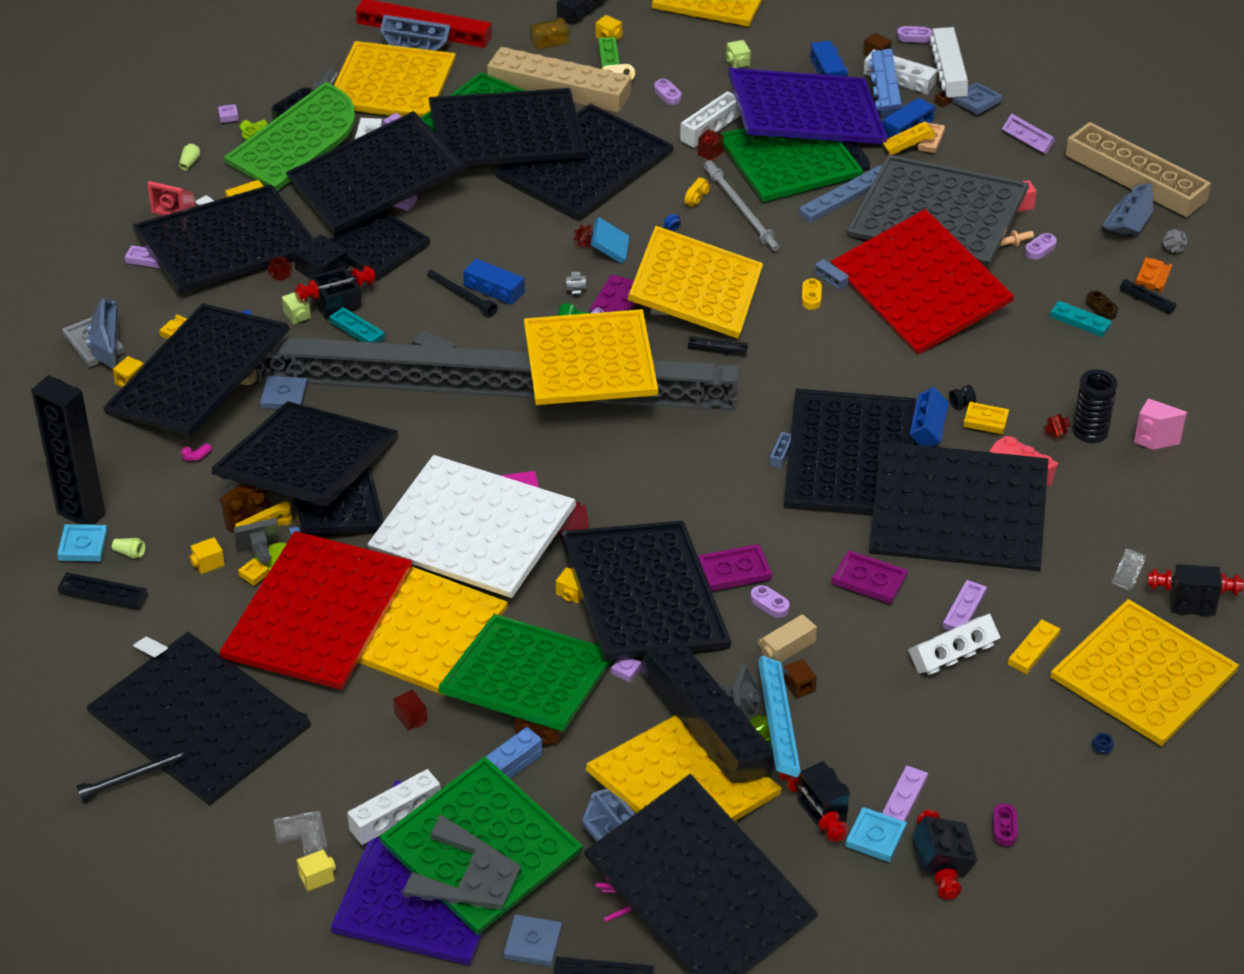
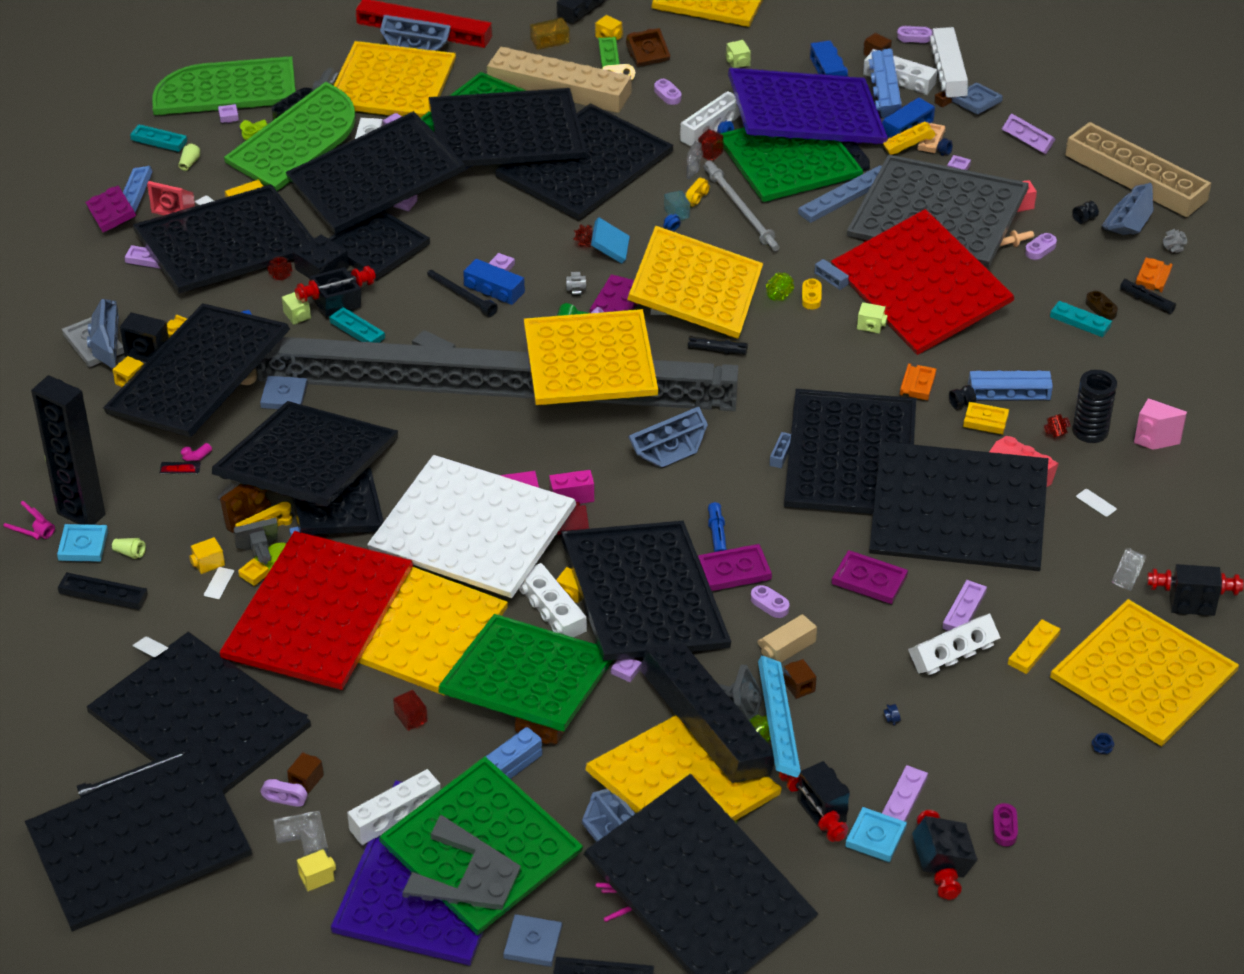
(41, 526): none -> dark pink plant
(110, 208): none -> magenta plate
(136, 185): none -> medium blue plate
(137, 839): none -> black plate
(142, 336): none -> black brick
(158, 138): none -> teal plate
(180, 468): none -> sticker
(218, 583): none -> white sticker
(225, 83): none -> bright green plate
(284, 792): none -> lavender plate
(306, 771): none -> reddish brown brick
(503, 262): none -> lavender plate
(553, 602): none -> white brick
(575, 485): none -> dark pink brick
(647, 47): none -> reddish brown plate
(670, 439): none -> sand blue wedge
(677, 204): none -> clear light blue brick
(693, 158): none -> clear slope
(716, 523): none -> blue pin
(725, 127): none -> blue plate
(780, 286): none -> clear neon green head
(871, 318): none -> yellowish green brick
(892, 714): none -> dark blue plate
(918, 381): none -> orange plate
(929, 418): blue brick -> none
(945, 146): none -> dark blue plate
(959, 162): none -> lavender plate
(1011, 385): none -> medium blue brick
(1084, 212): none -> black wheel
(1096, 502): none -> white sticker

